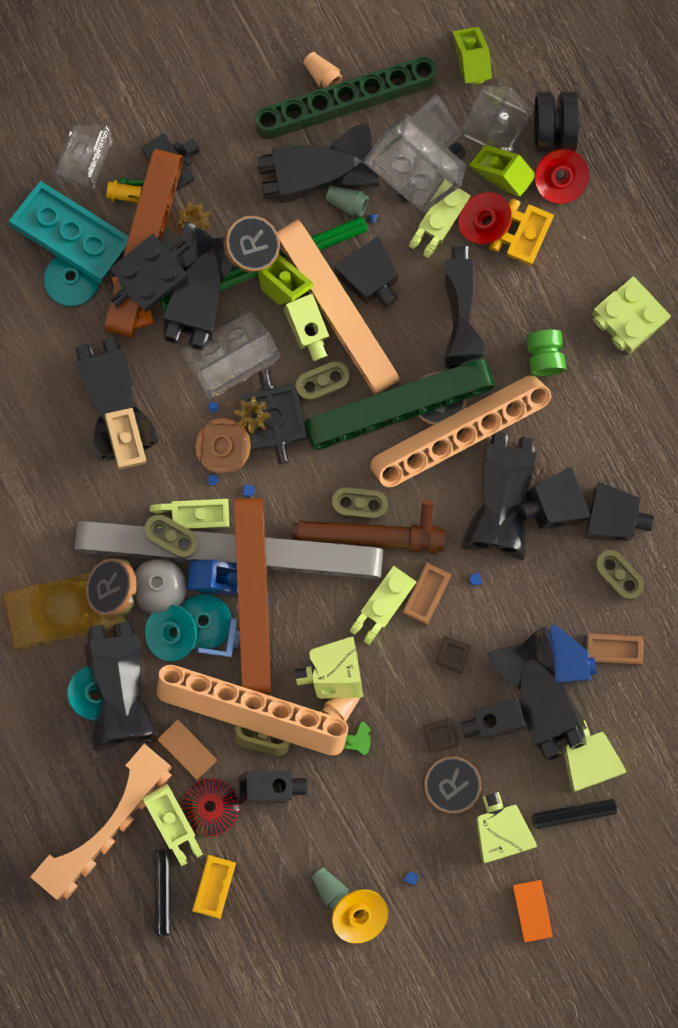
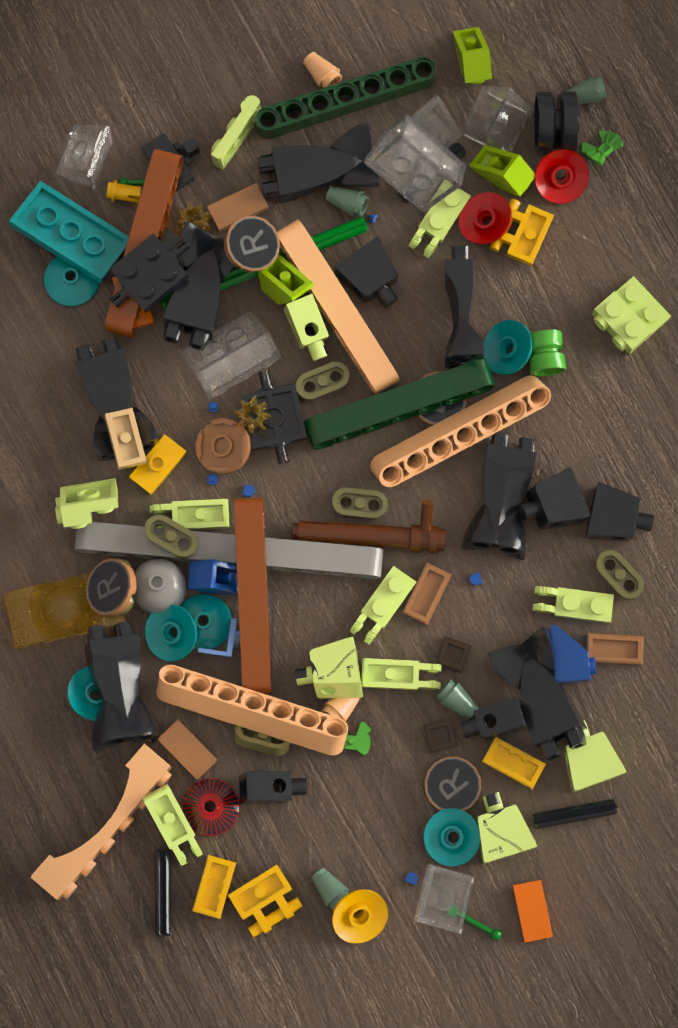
(79, 501): none -> yellowish green plate
(158, 465): none -> yellow plate
(236, 132): none -> yellowish green hinge
(236, 206): none -> medium nougat tile
(259, 893): none -> yellow plate
(397, 674): none -> yellowish green hinge
(438, 837): none -> teal dish
(444, 899): none -> clear slope
(456, 699): none -> sand green cone
(495, 934): none -> green hinge
(498, 345): none -> teal dish
(513, 763): none -> yellow plate
(576, 604): none -> yellowish green hinge
(590, 91): none -> sand green cone
(610, 141): none -> bright green piece

